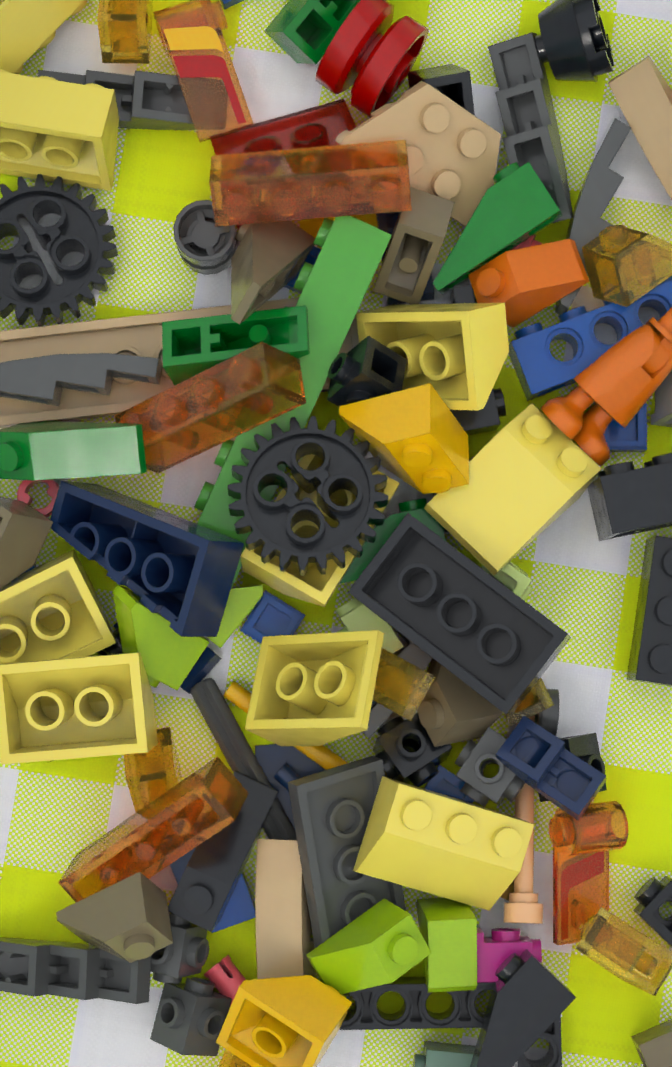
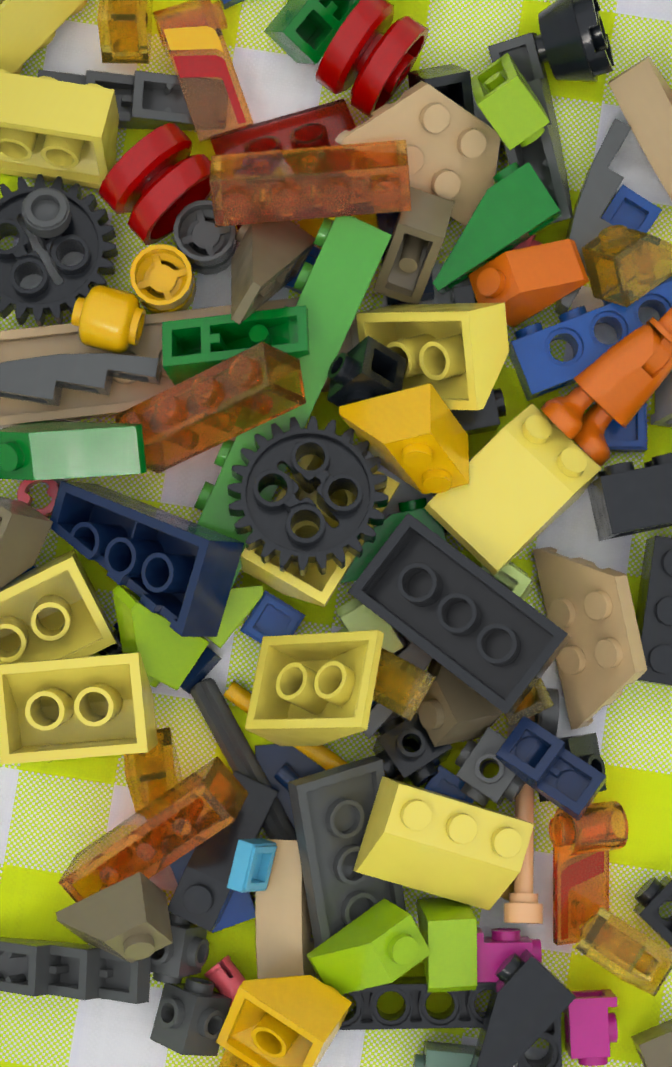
(46, 212): none -> dark grey tile
(109, 319): none -> yellow head
(157, 182): none -> red wheel
(163, 279): none -> yellow wheel
(252, 865): none -> medium azure tile
(509, 103): none -> lime slope
(590, 1026): none -> dark pink brick
(603, 630): none -> tan wing
(631, 211): none -> blue tile

